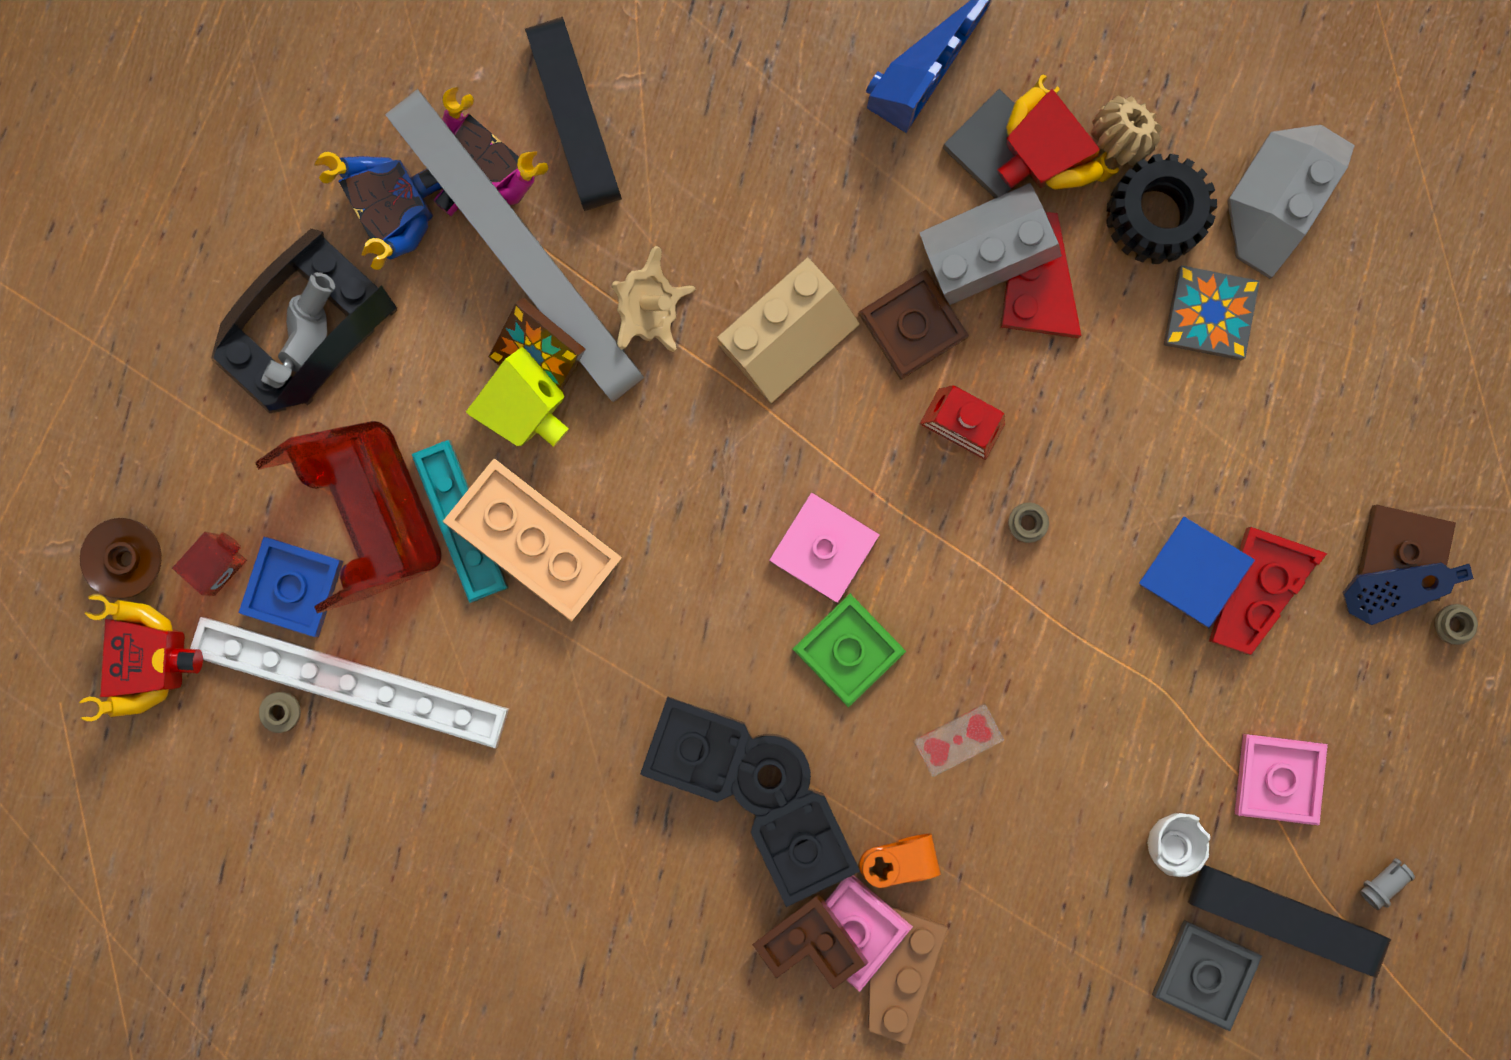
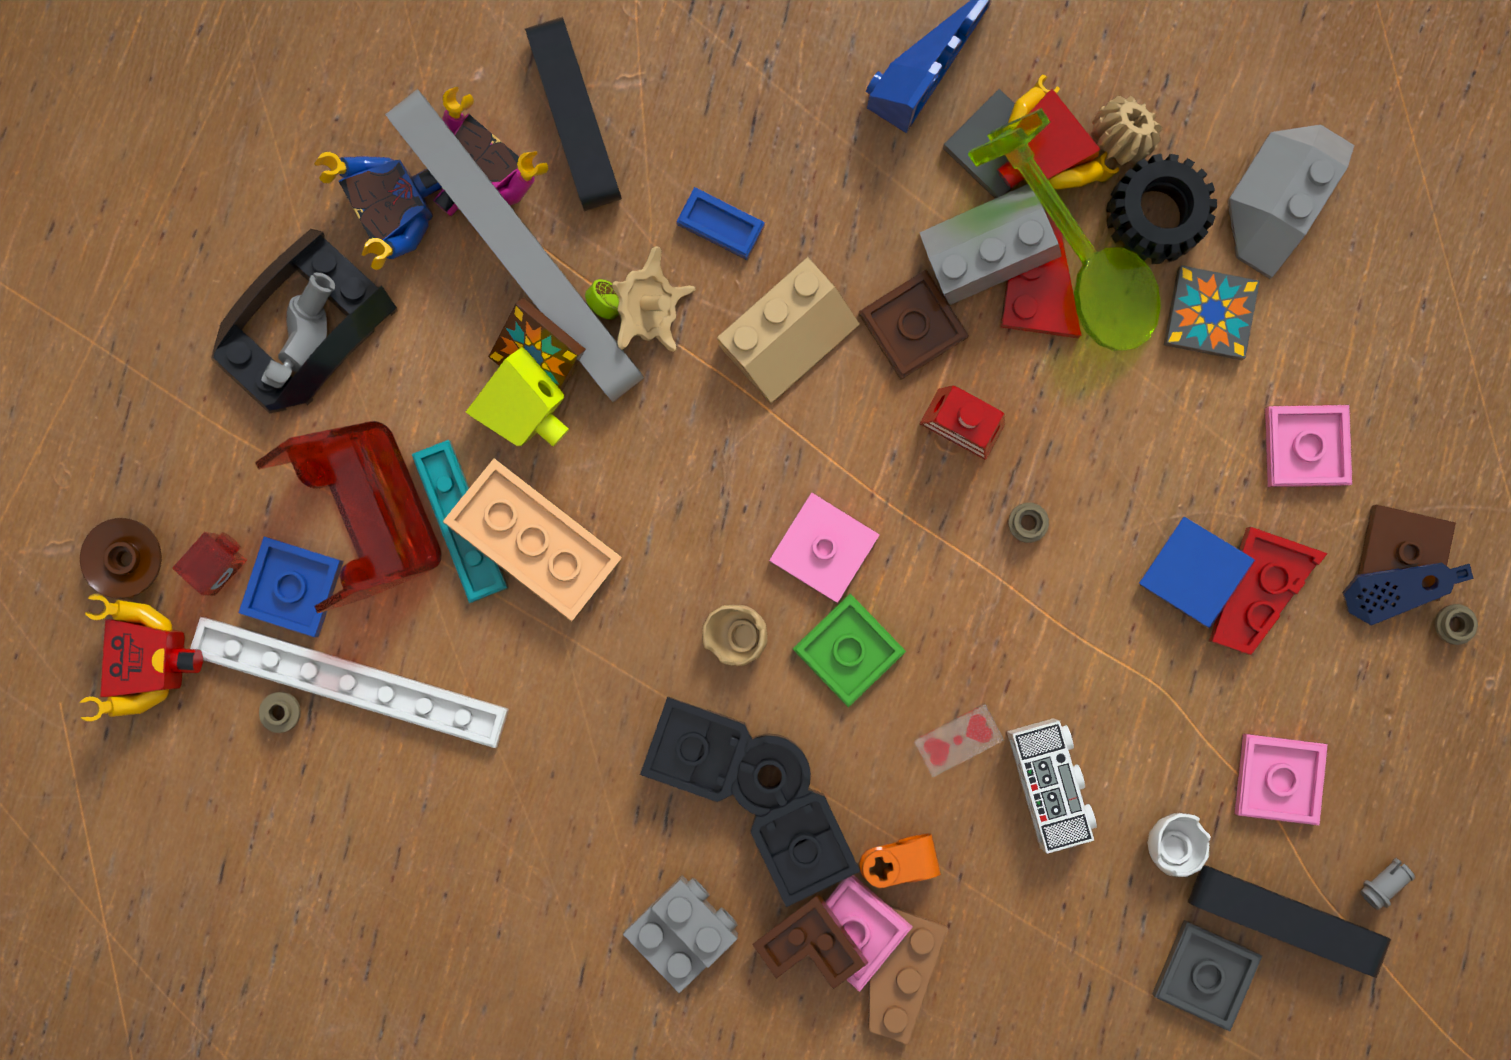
(602, 299): none -> lime tile
(682, 932): none -> light grey plate
(720, 223): none -> blue tile
(735, 634): none -> tan hair
(1052, 785): none -> brick
(1114, 287): none -> clear neon green piece
(1308, 446): none -> bright pink tile

